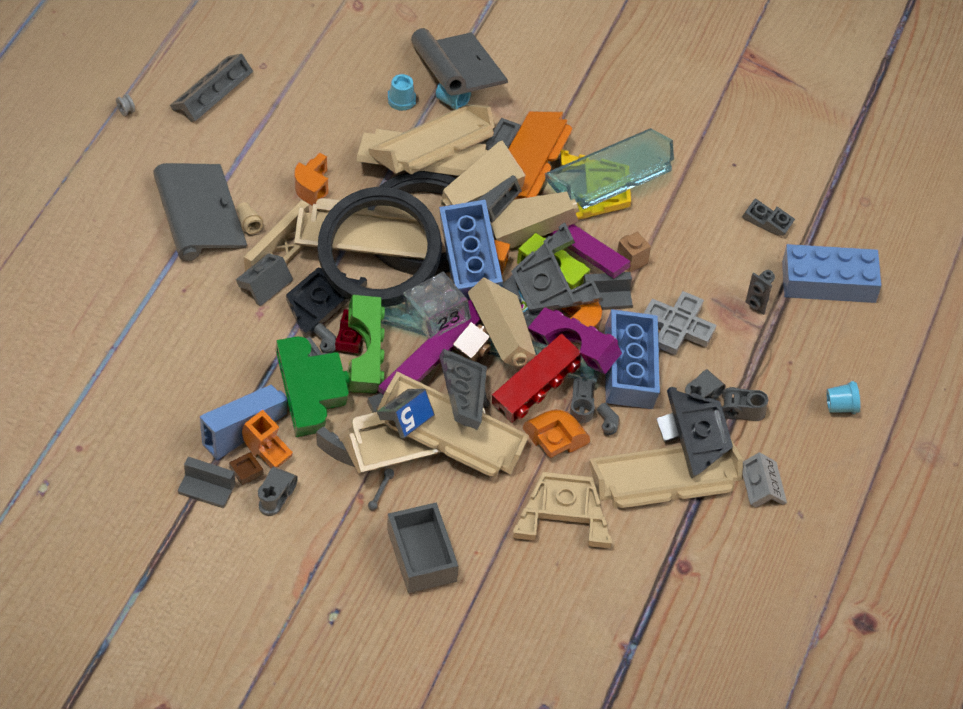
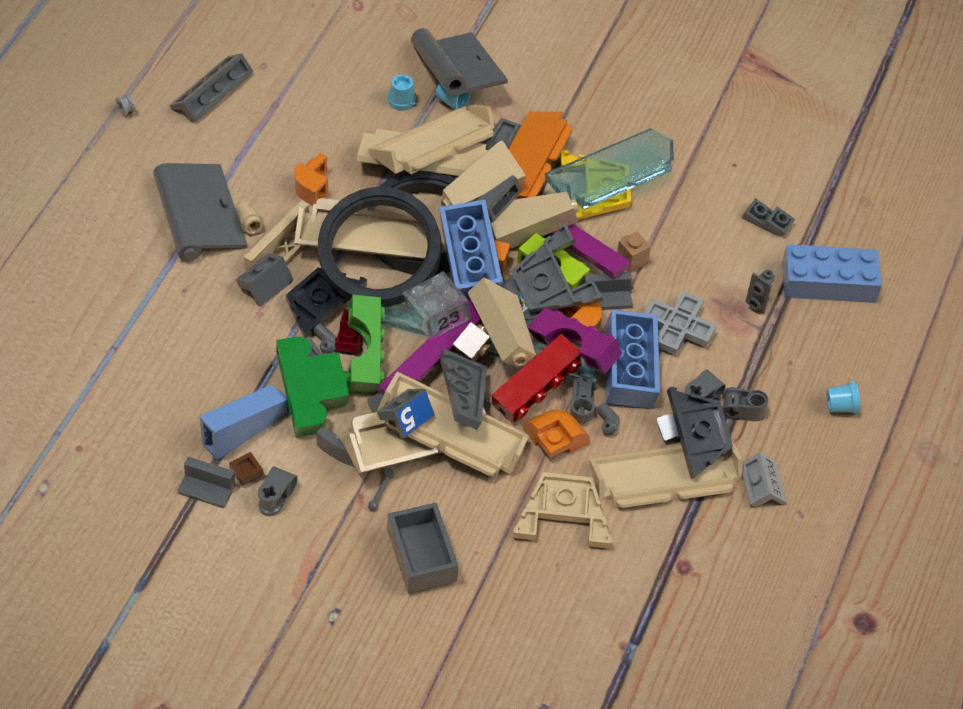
(262, 440): orange brick -> none

